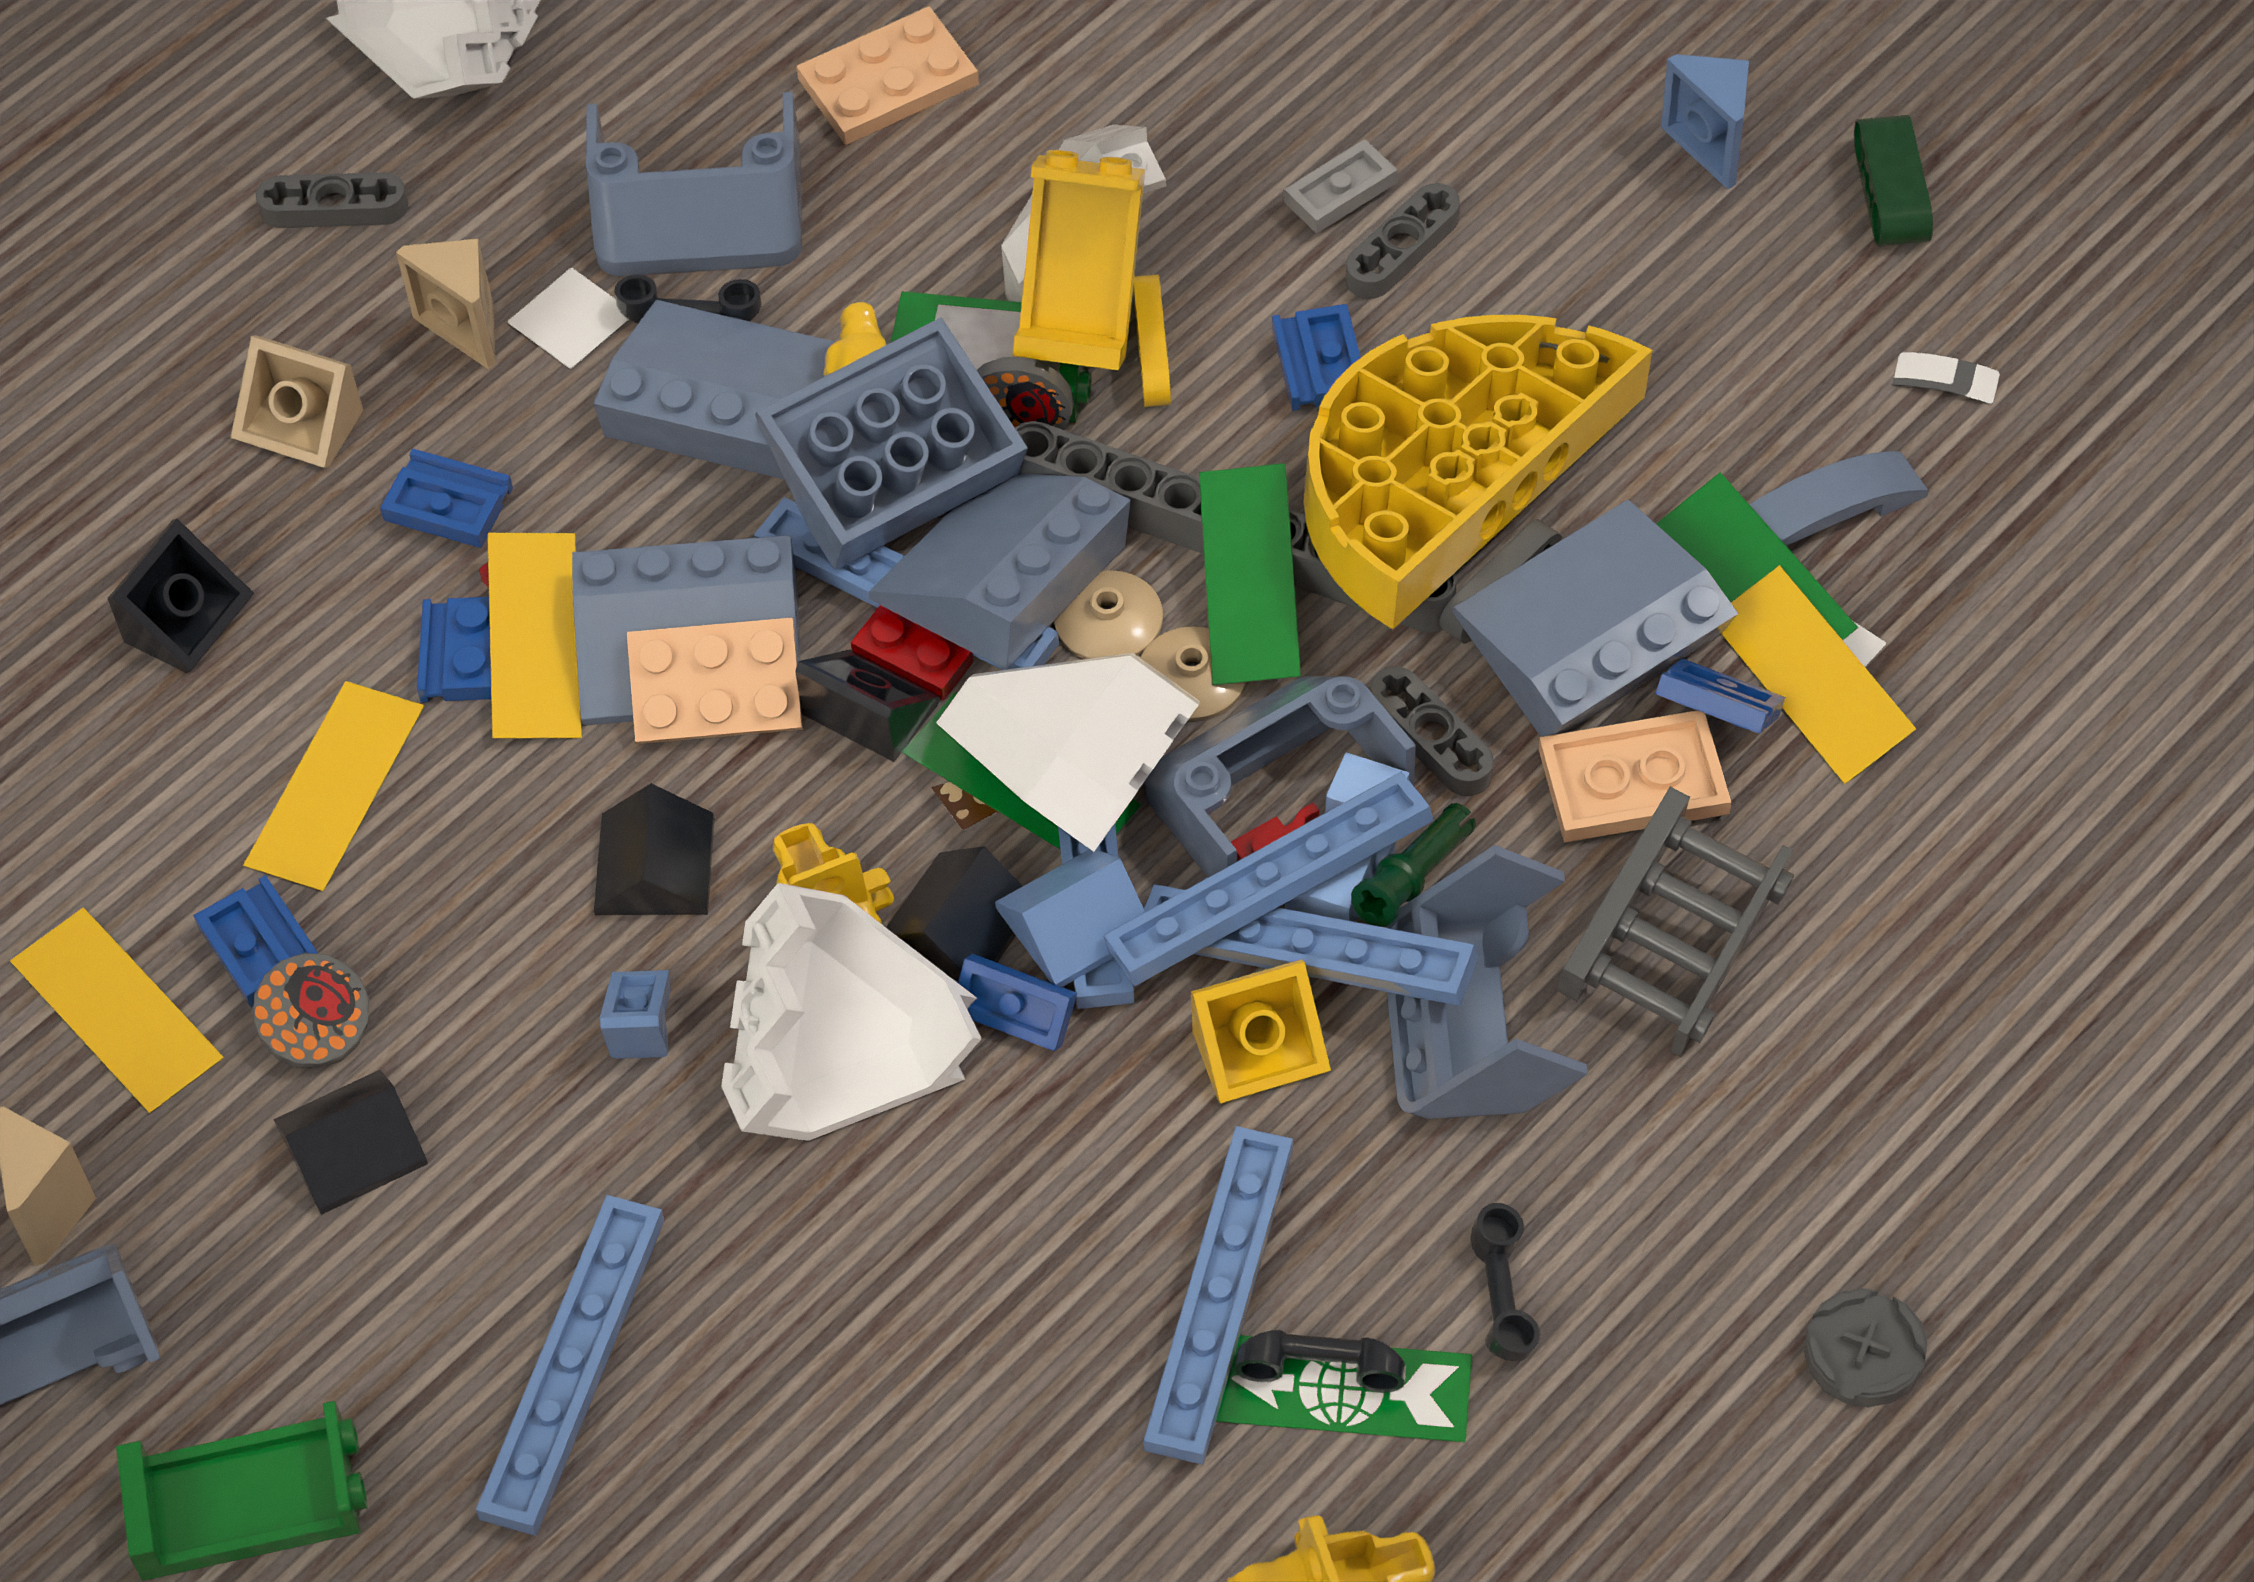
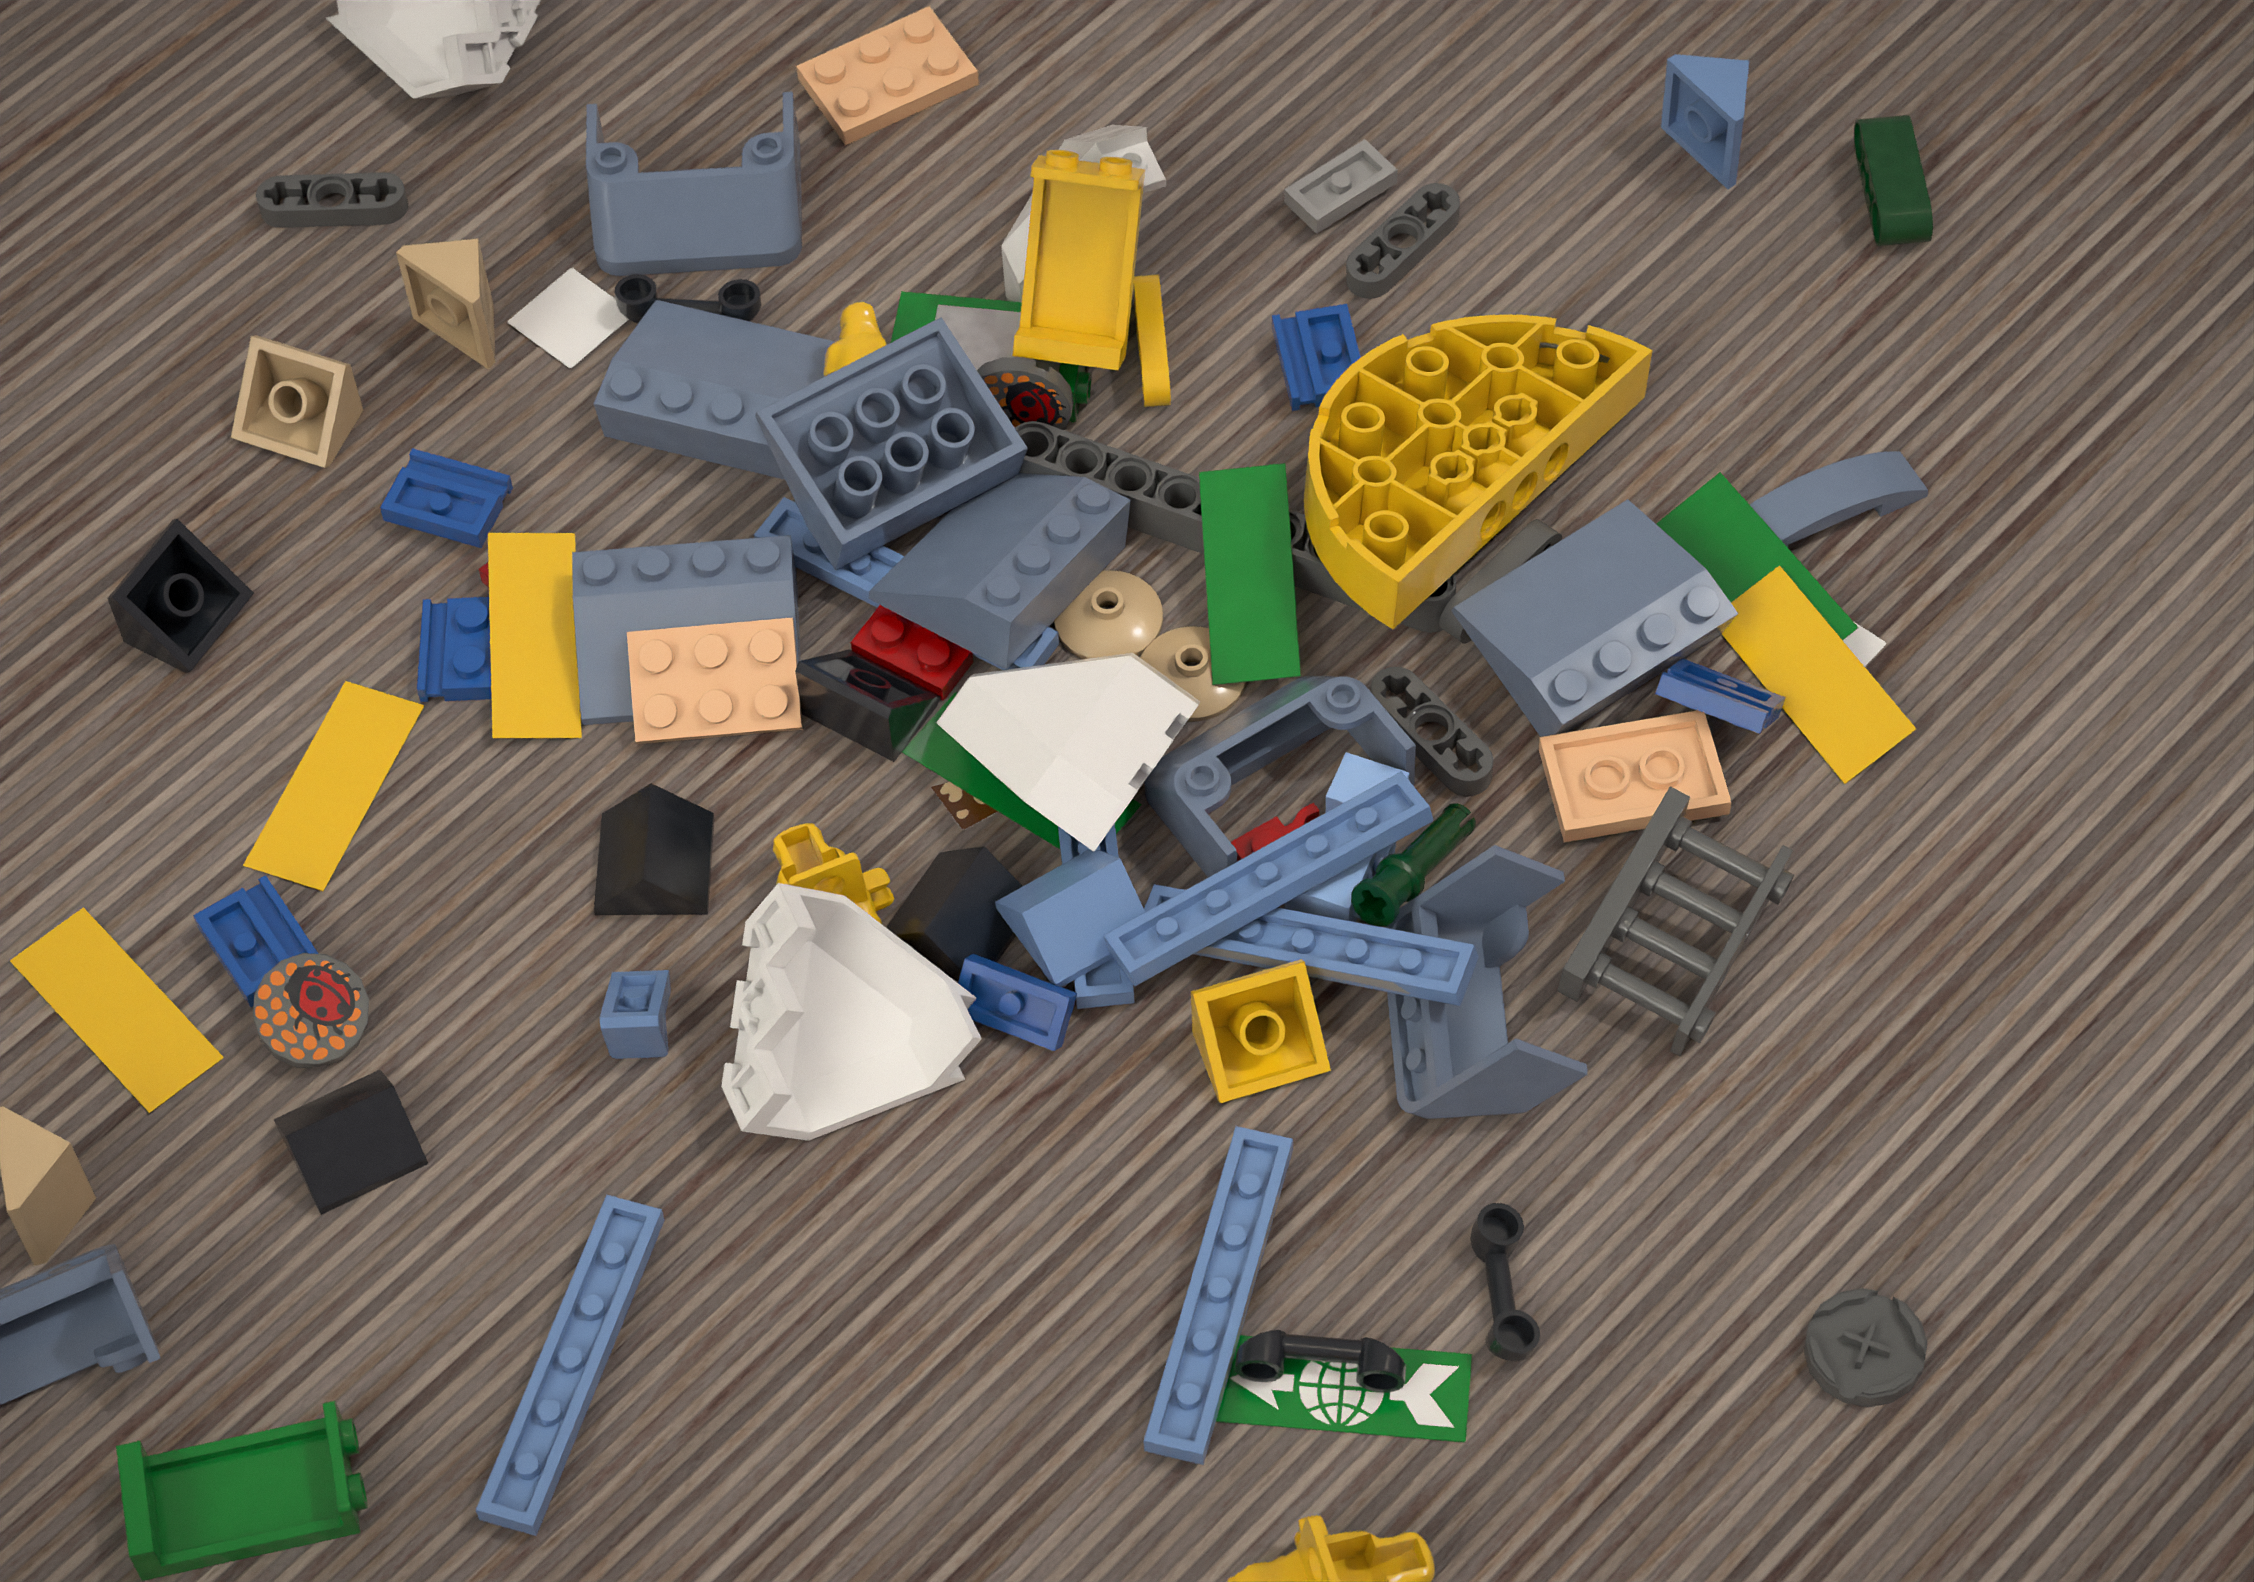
(1946, 375): white sticker -> none

